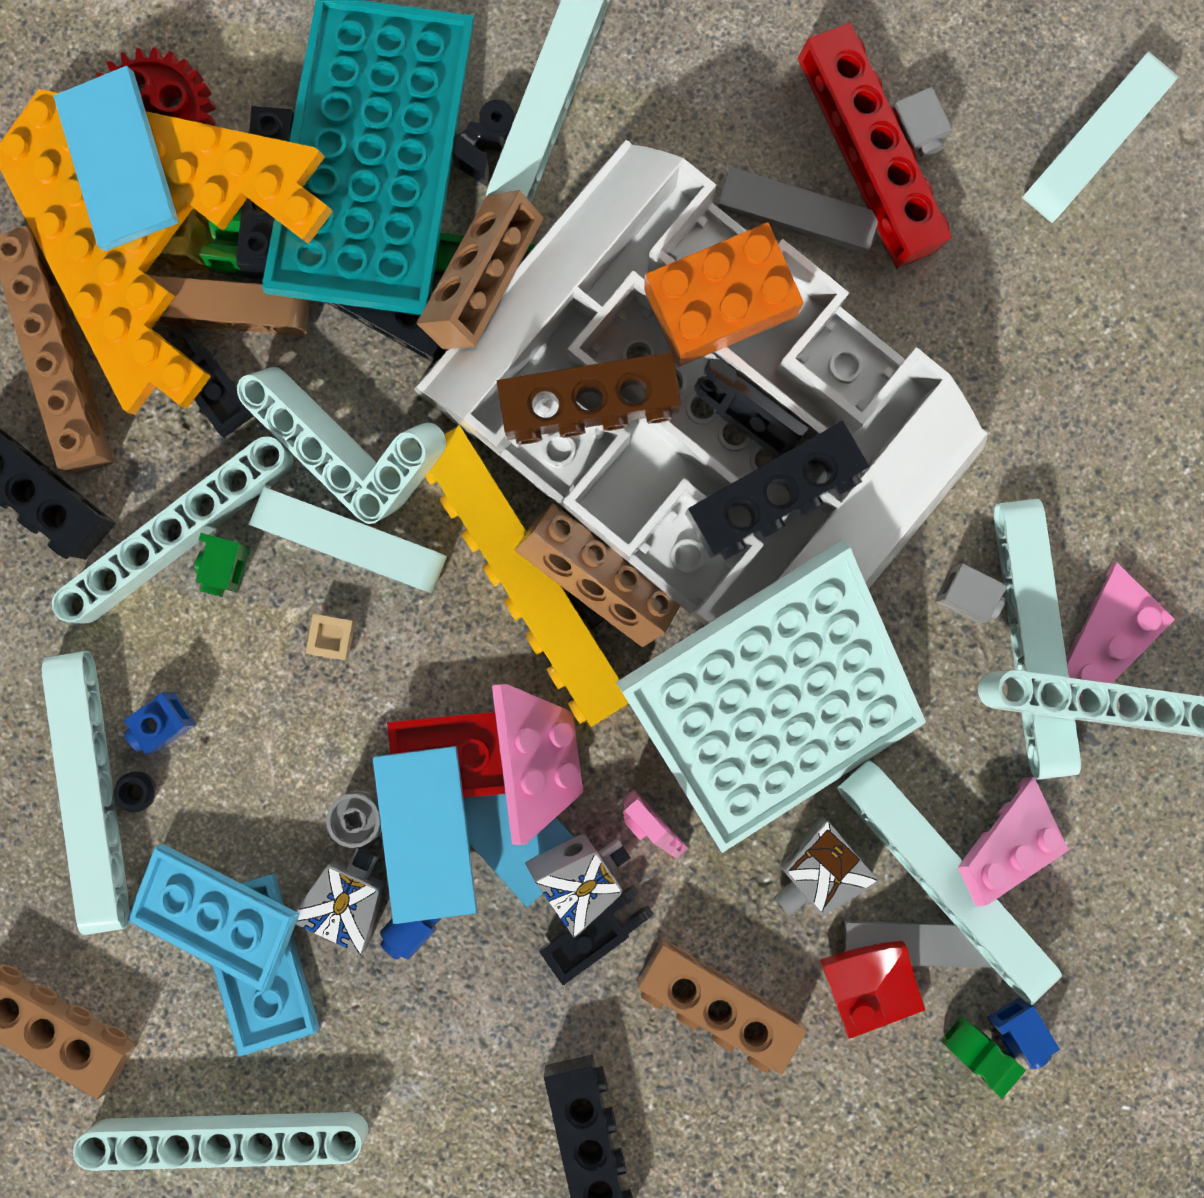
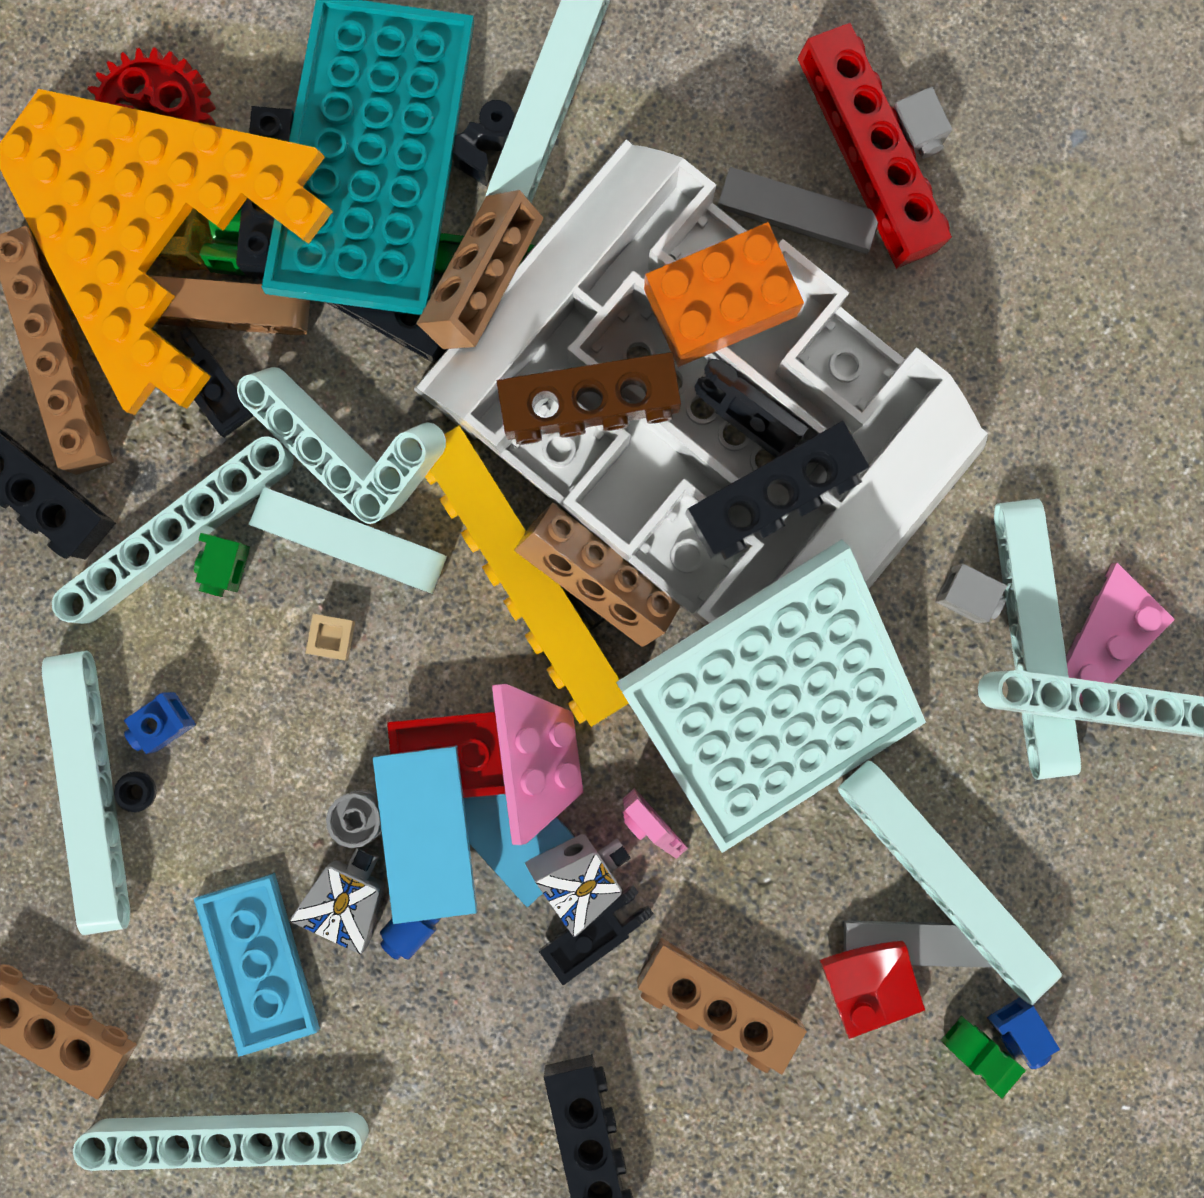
(116, 159): medium azure tile -> none
(213, 917): medium azure tile -> none
(823, 872): torso -> none
(1015, 847): bright pink wing -> none
(1100, 137): light aqua beam -> none

